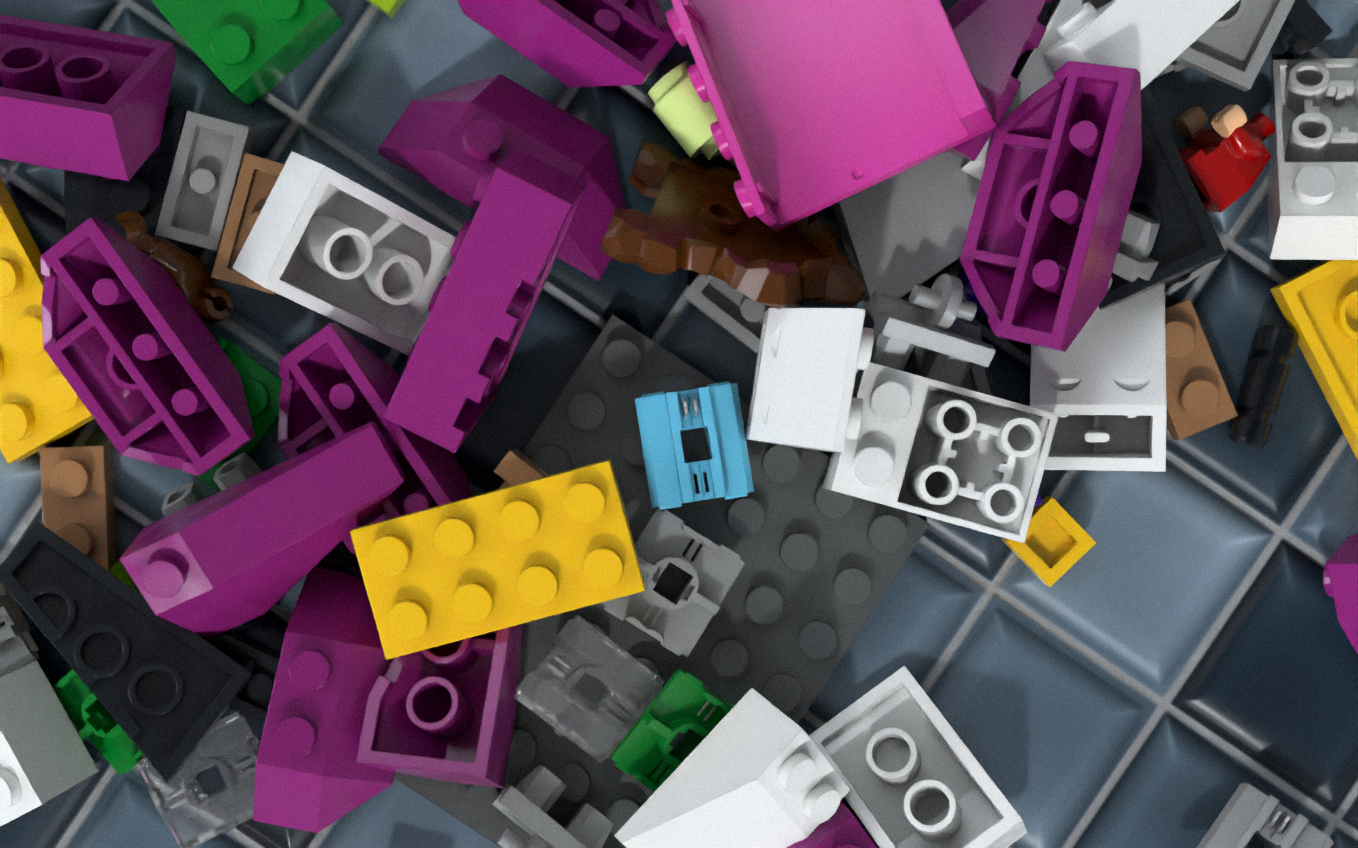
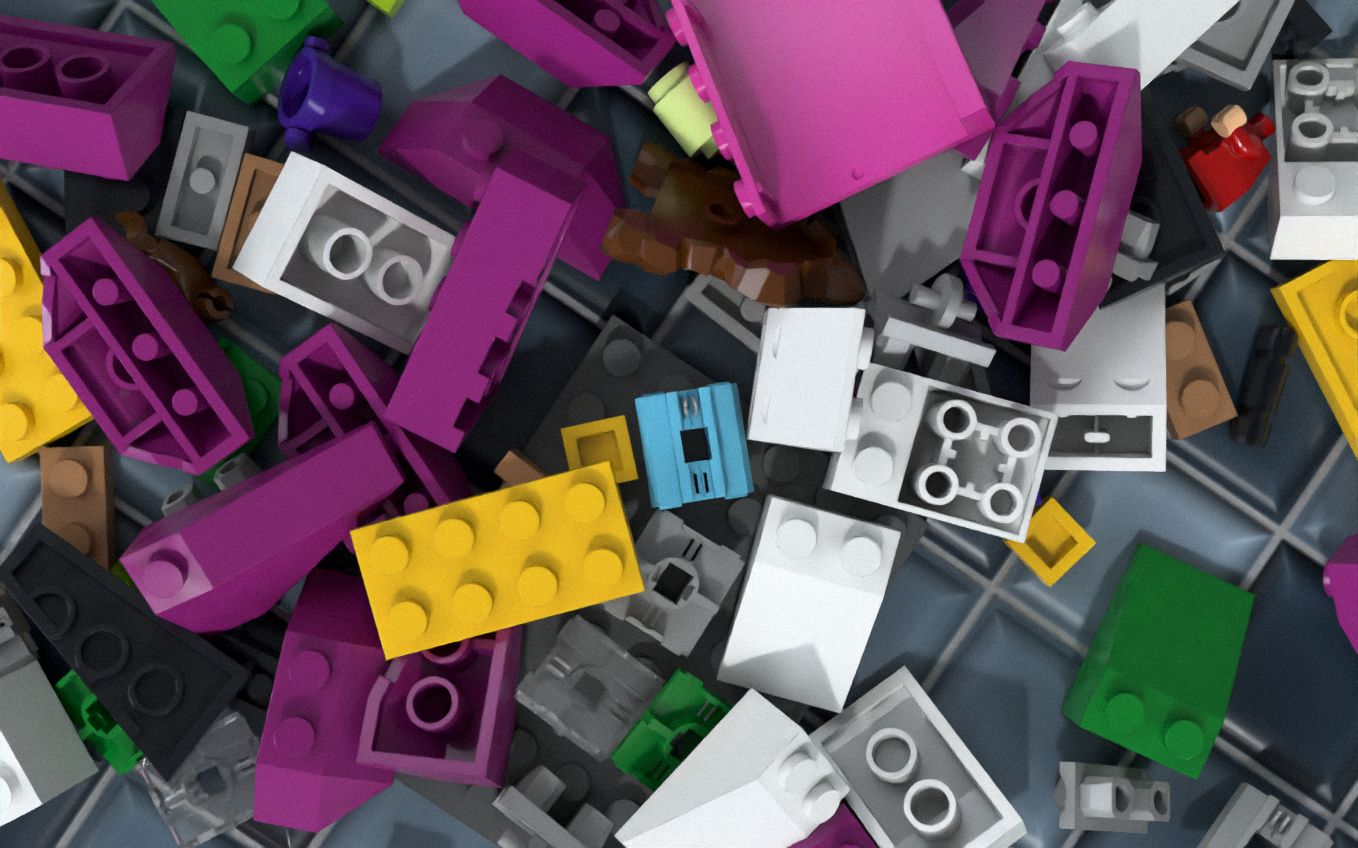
(325, 98): none -> dark purple piece
(599, 442): none -> yellow plate
(807, 603): none -> white slope
(1109, 798): none -> light grey hips
(1163, 661): none -> green slope

